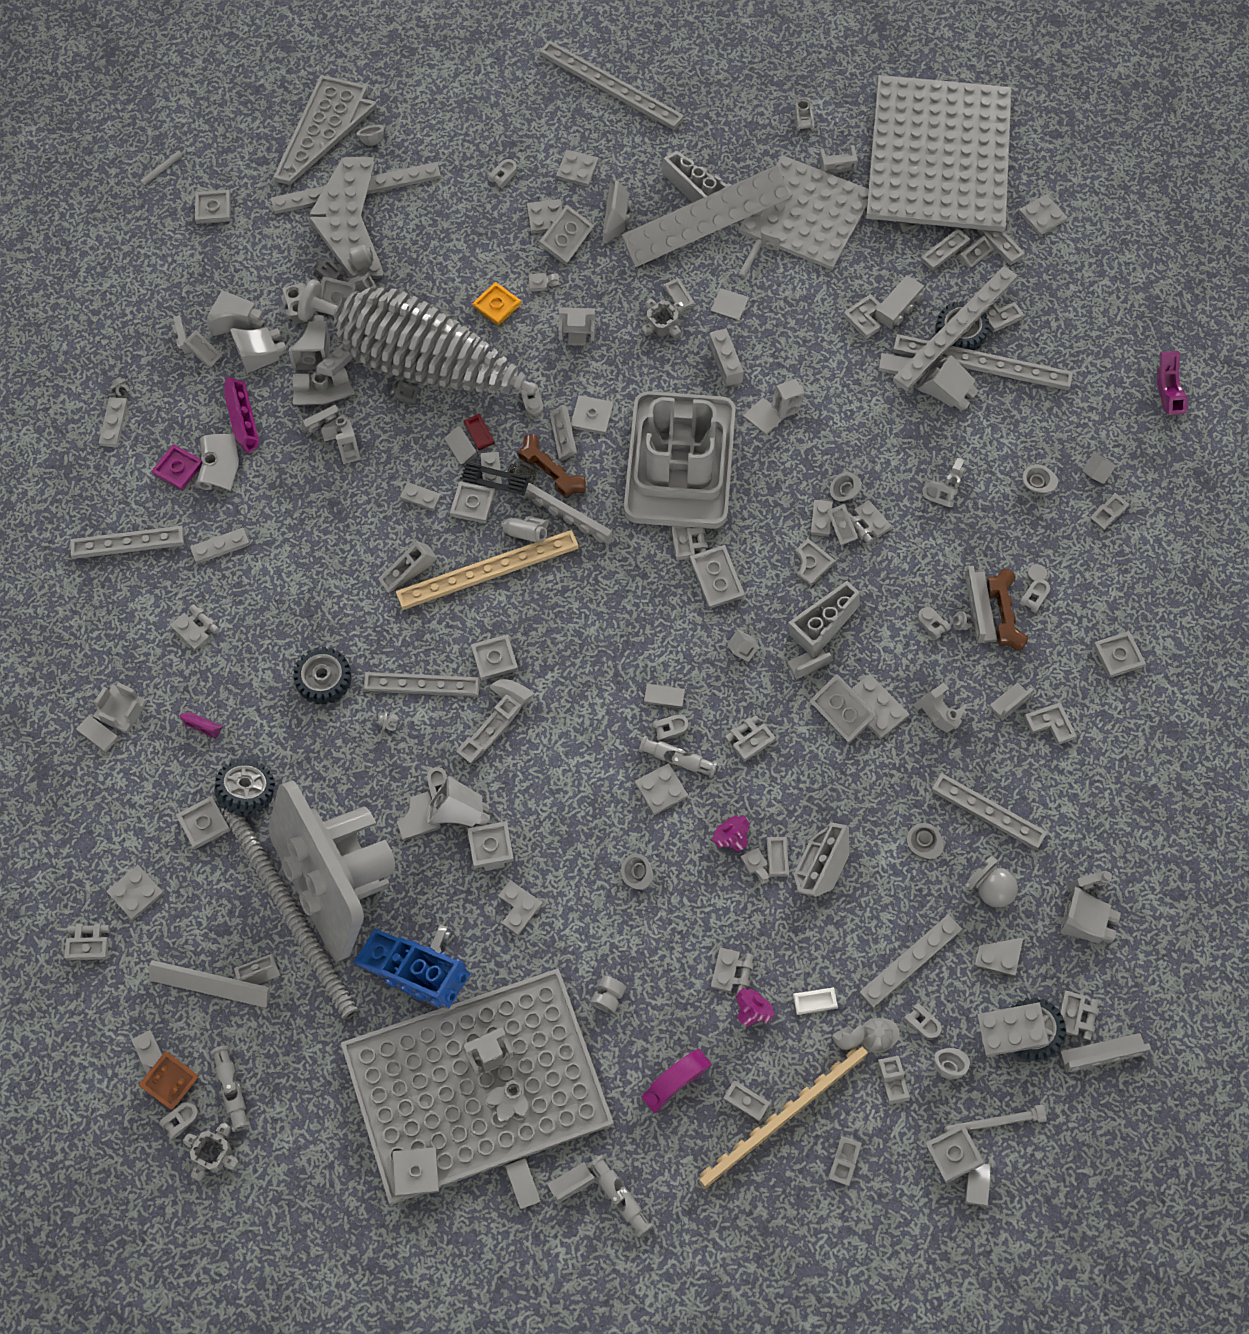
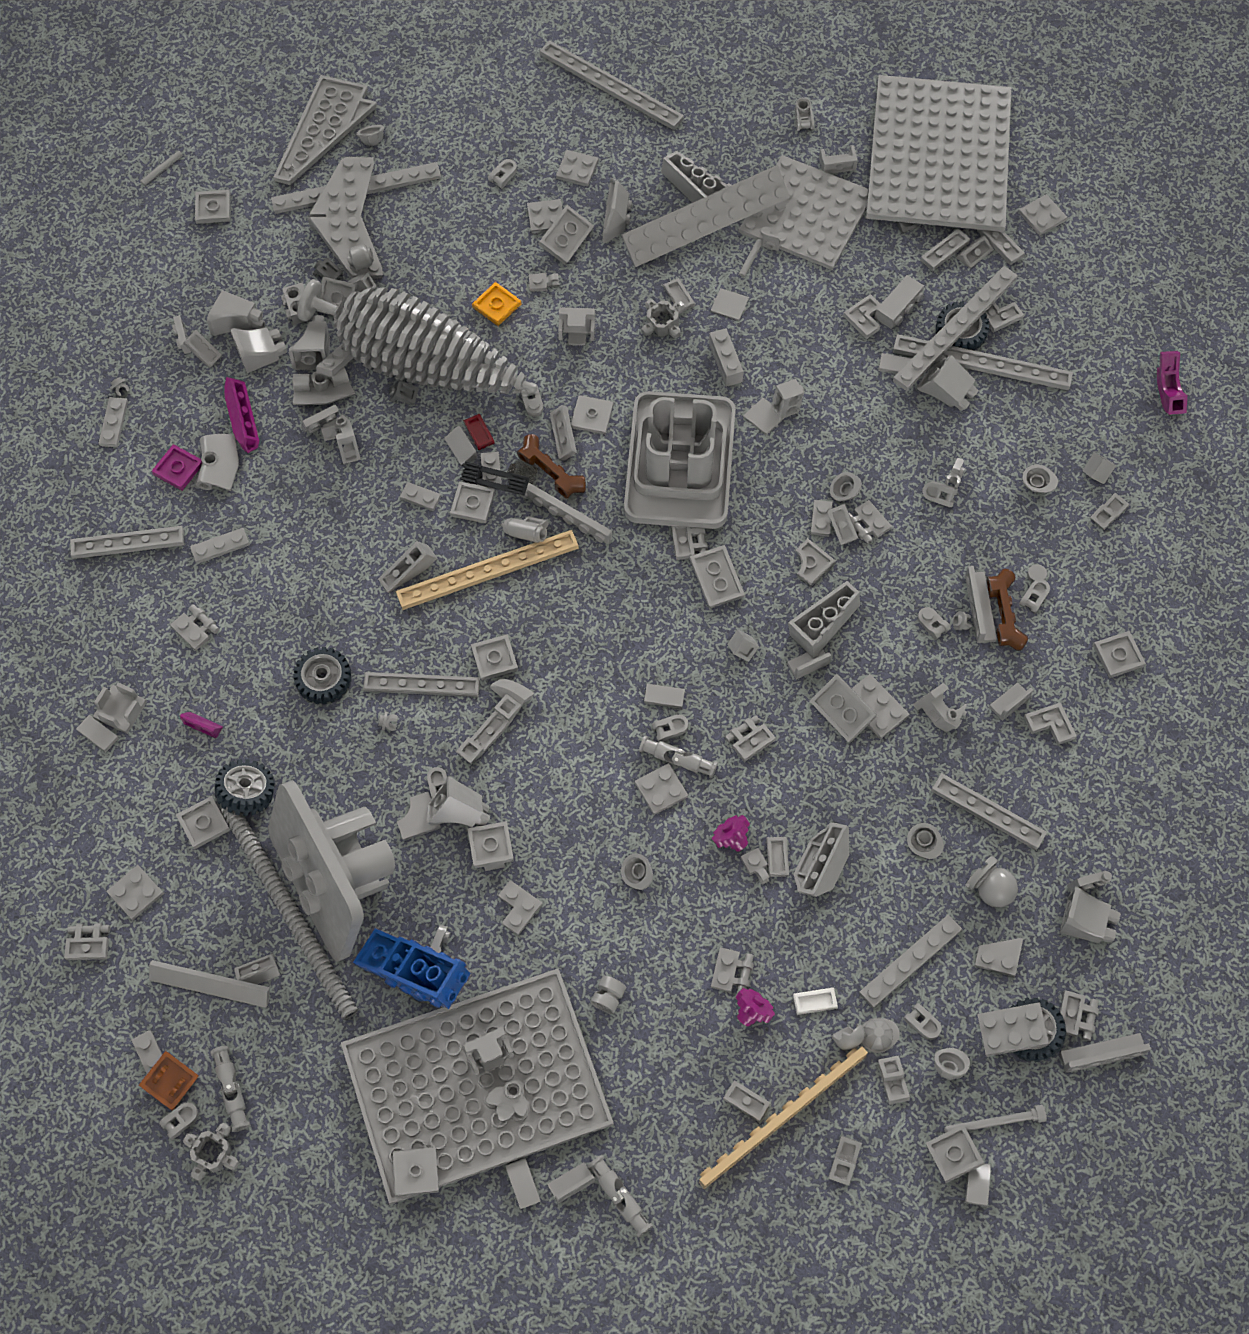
(675, 1078): magenta arch -> none

